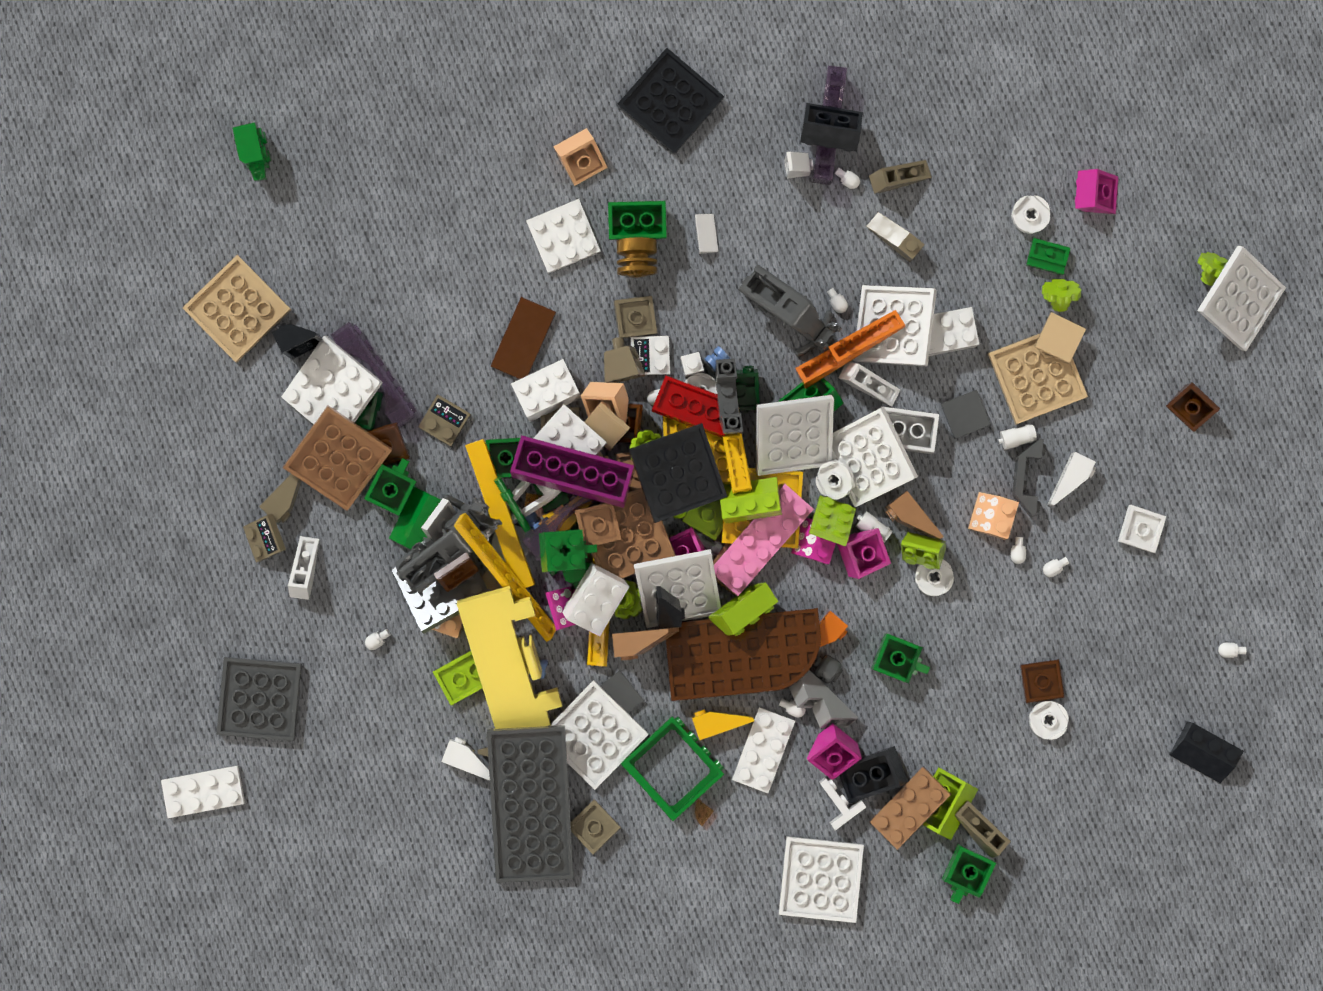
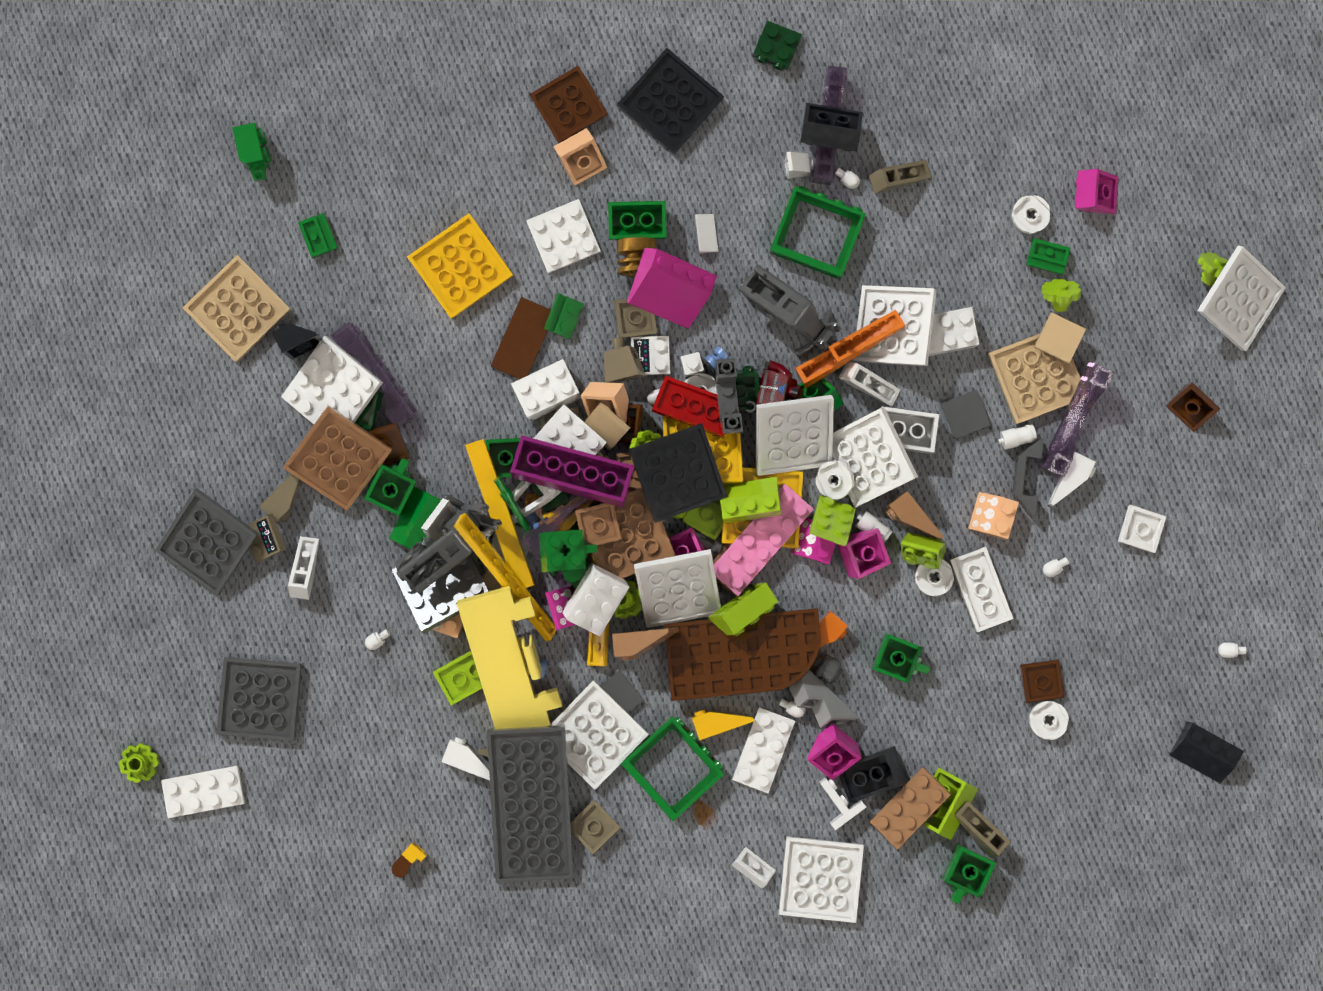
(139, 762): none -> lime plant
(206, 541): none -> dark grey plate
(317, 235): none -> green plate
(402, 864): none -> leg
(444, 420): dark tan plate -> none
(456, 572): reddish brown tile -> none
(460, 266): none -> yellow plate
(563, 316): none -> green plate
(568, 104): none -> reddish brown plate
(668, 609): black slope -> none
(670, 287): none -> dark pink slope
(737, 463): yellow plate -> none
(753, 867): none -> white slope
(775, 385): none -> dark red torso
(777, 46): none -> dark green plate
(819, 200): none -> green piece
(837, 301): white cylinder -> none
(895, 236): slope -> none
(981, 589): none -> white plate
(1018, 551): white cylinder -> none
(1090, 388): none -> clear purple arch

